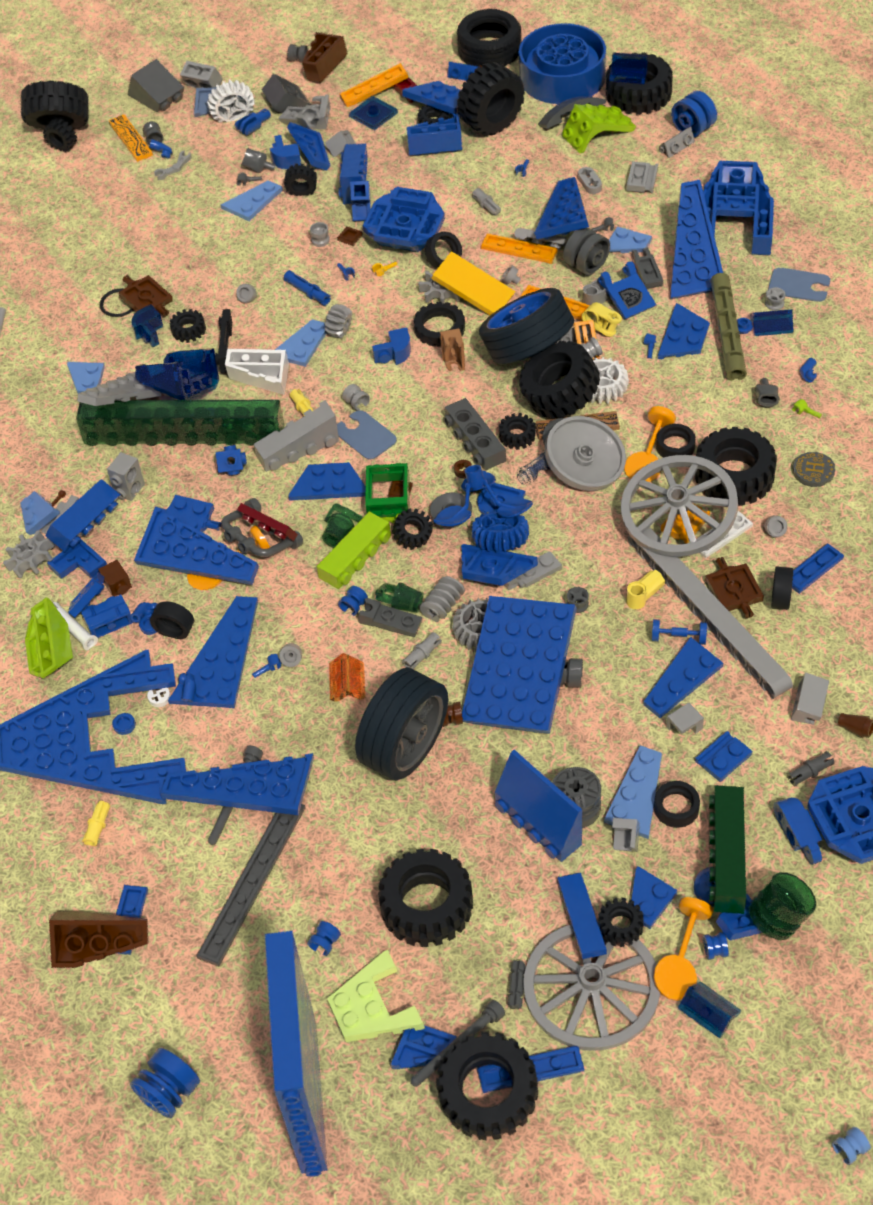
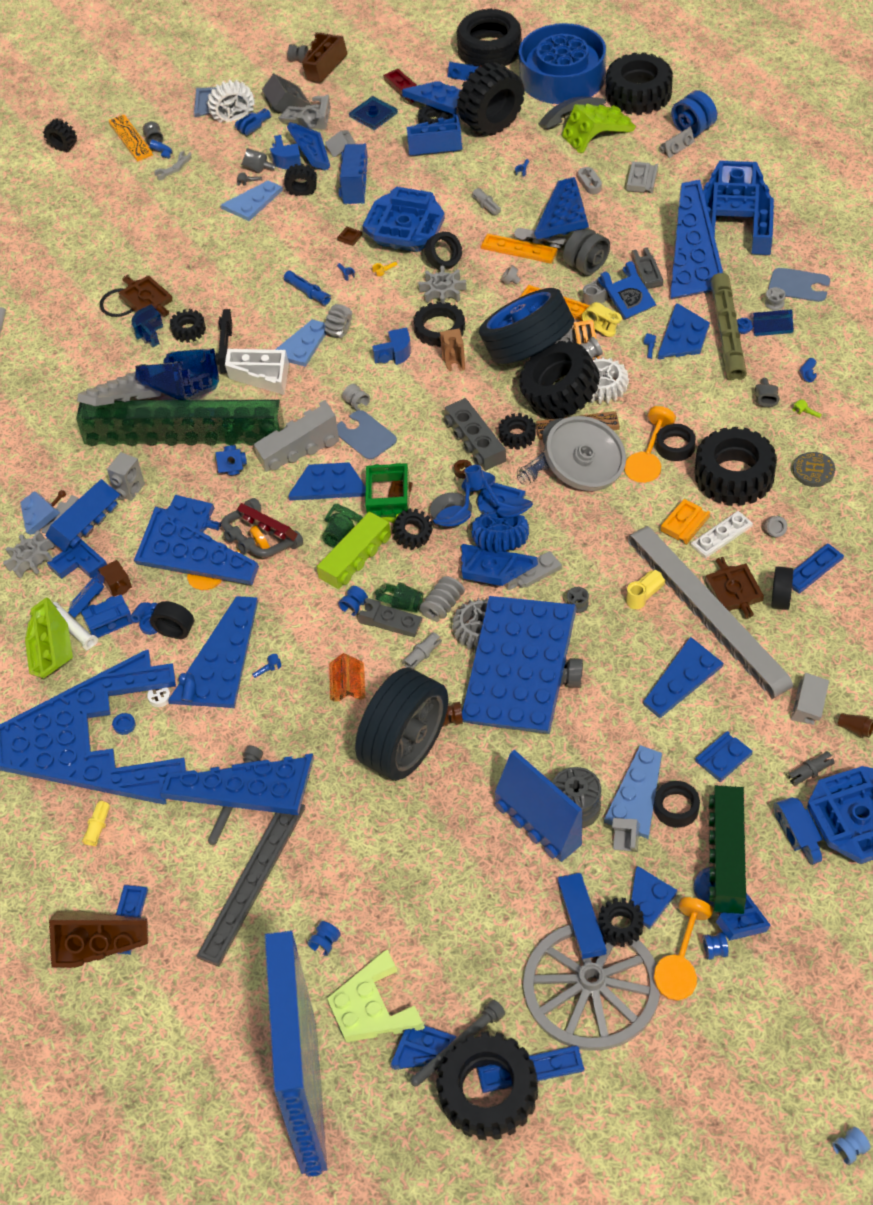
(52, 100): black tyre -> none
(86, 374): medium blue wing -> none
(155, 87): dark grey slope -> none
(169, 1077): blue wheel -> none
(200, 75): light grey brick -> none
(246, 293): light grey tile -> none
(290, 655): light grey tile -> none
(302, 403): light yellow axle -> none
(319, 234): light grey wheel -> none
(360, 199): blue brick -> none
(374, 85): light orange tile -> none
(431, 924): black tyre -> none
(472, 284): yellow tile -> none
(516, 985): dark grey axle -> none
(607, 221): dark grey hand -> none
(628, 240): medium blue wing -> none
(629, 68): clear blue panel -> none
(677, 631): blue wheel -> none
(681, 506): light grey wheel -> none
(685, 719): light grey panel -> none
(708, 1008): panel -> none
(782, 906): clear green wheel -> none

